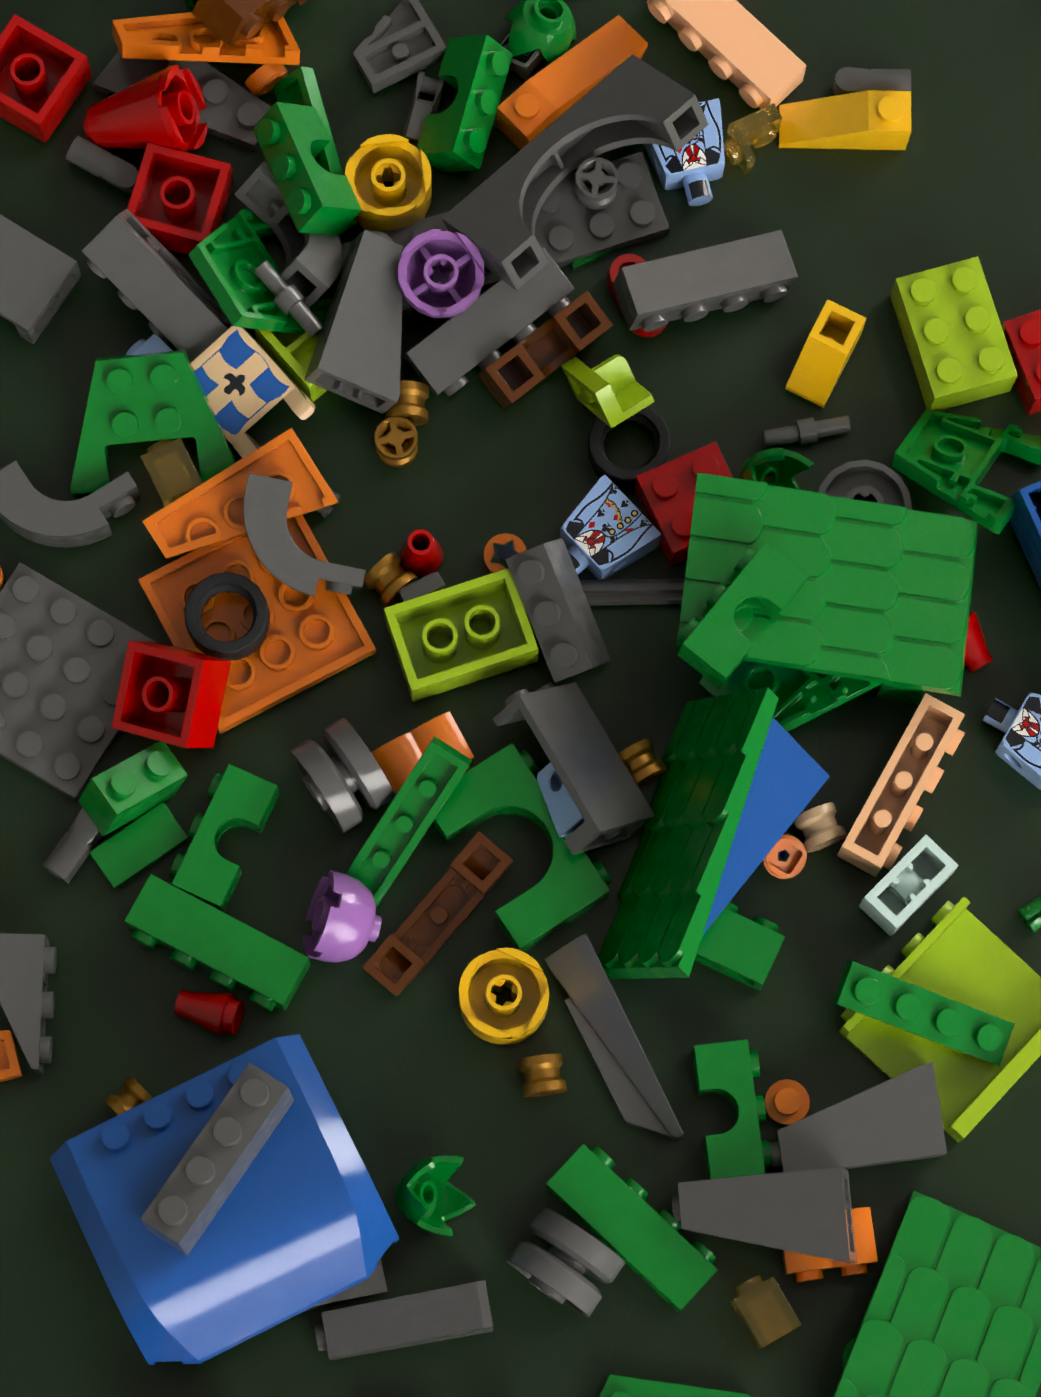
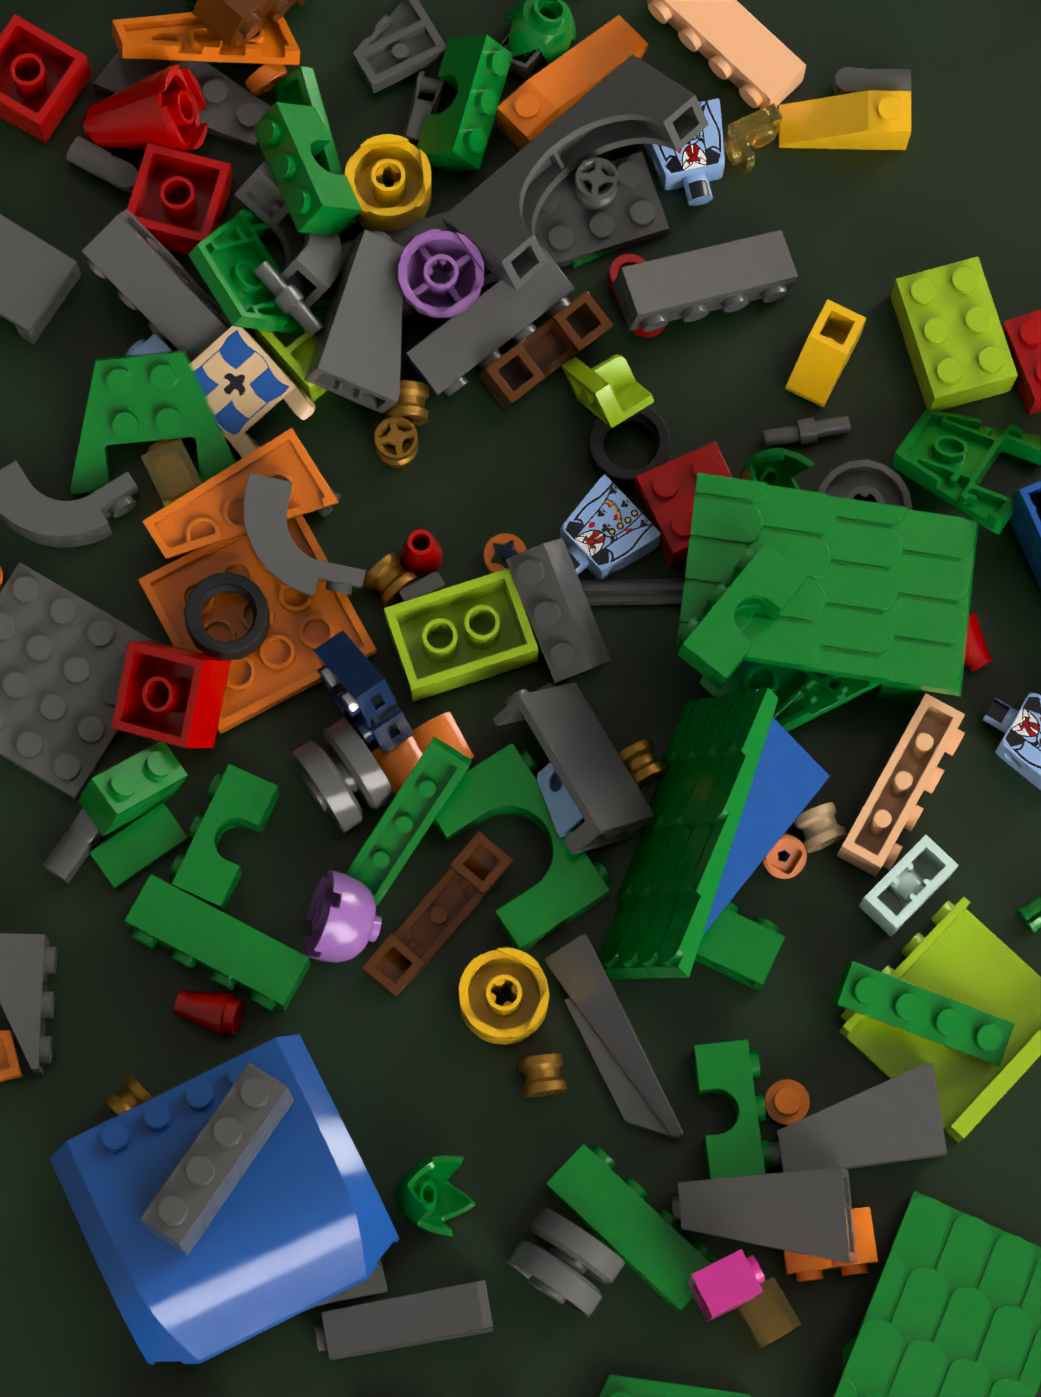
(361, 693): none -> dark blue piece
(726, 1284): none -> dark pink brick

